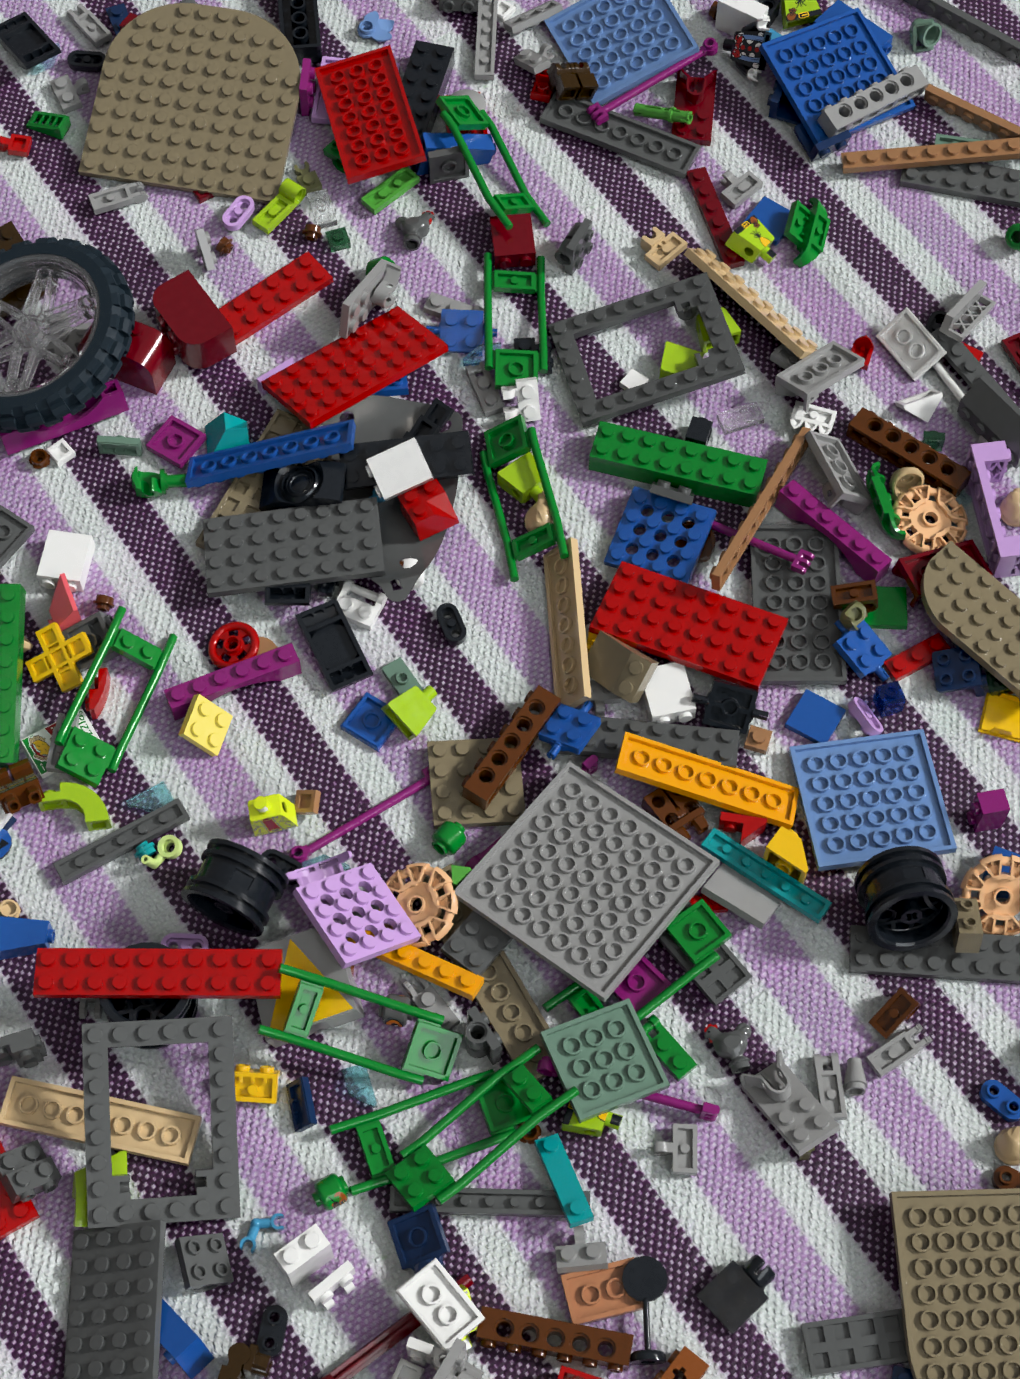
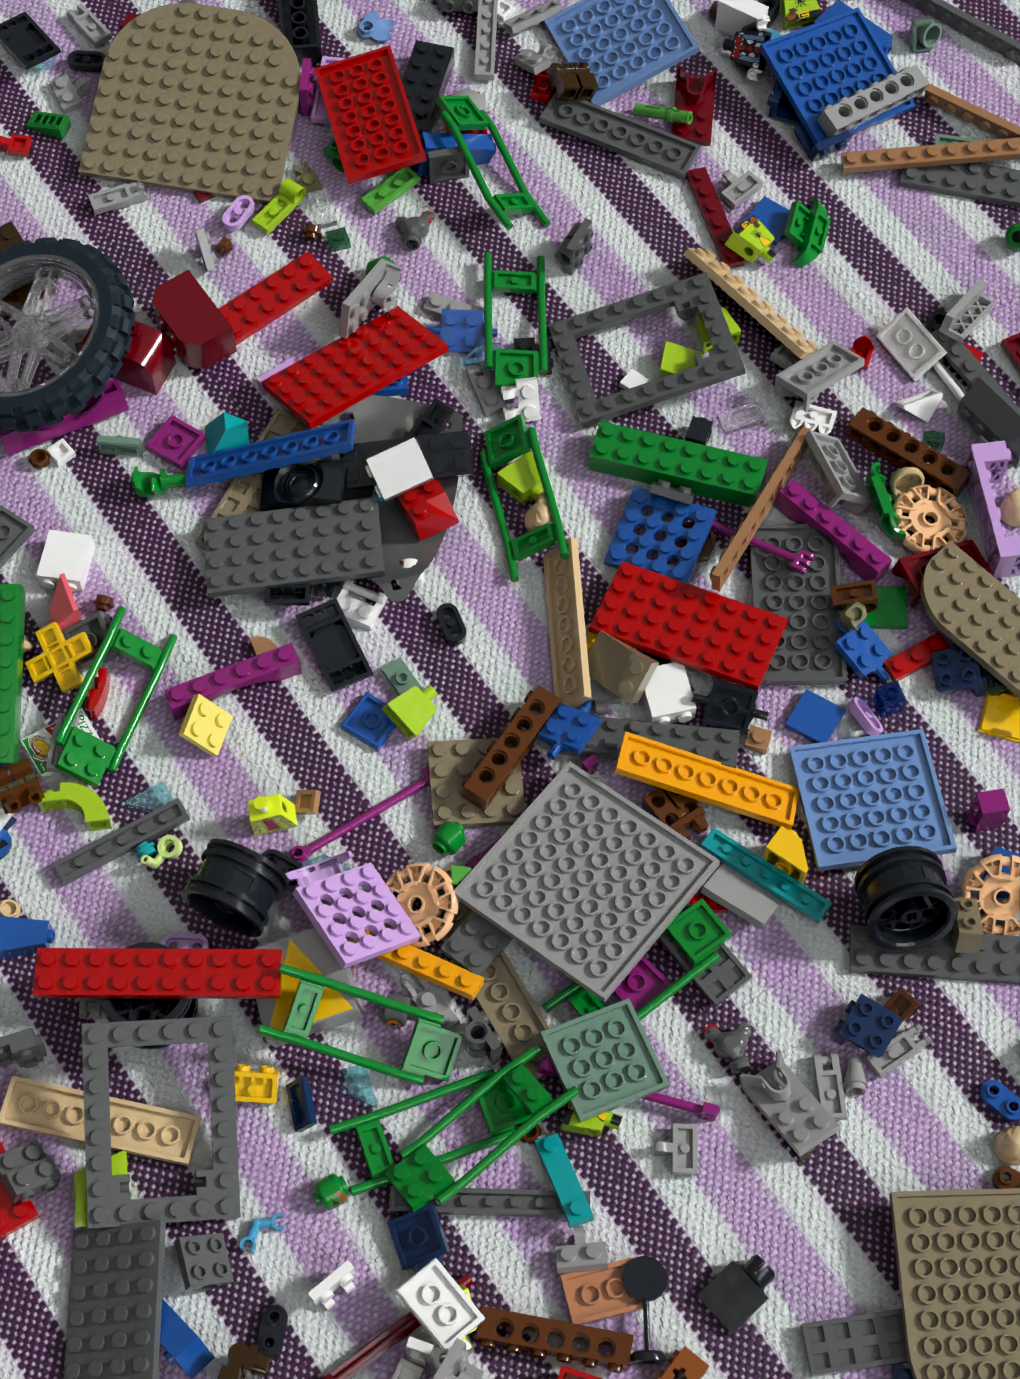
(116, 15): dark blue plate -> none
(222, 633): red plate -> none
(304, 1255): white brick -> none
(513, 246): dark red brick -> none
(599, 113): magenta hinge -> none
(662, 249): tan plate -> none
(668, 1050): green plate -> none
(748, 825): red slope -> none
(868, 1026): none -> dark blue bracket

